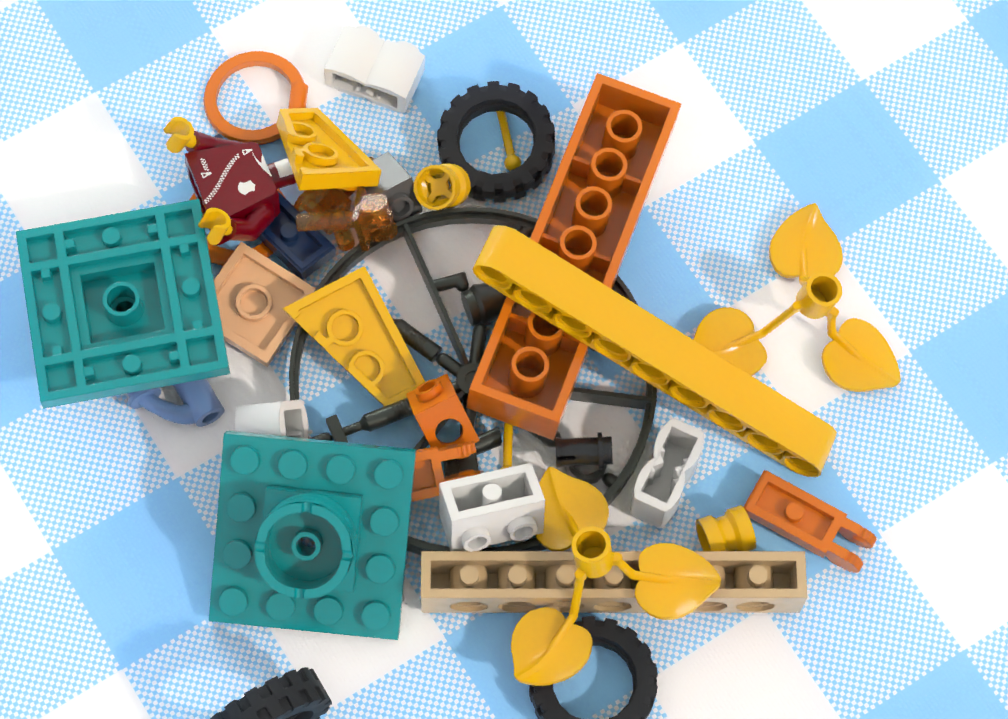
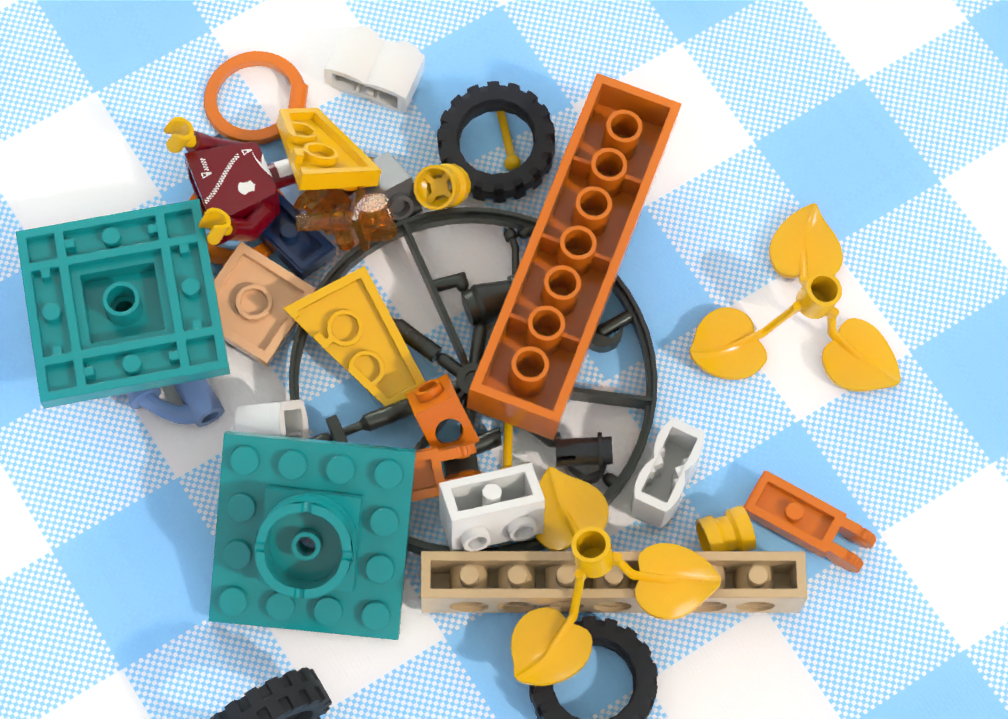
(654, 351): yellow beam -> none

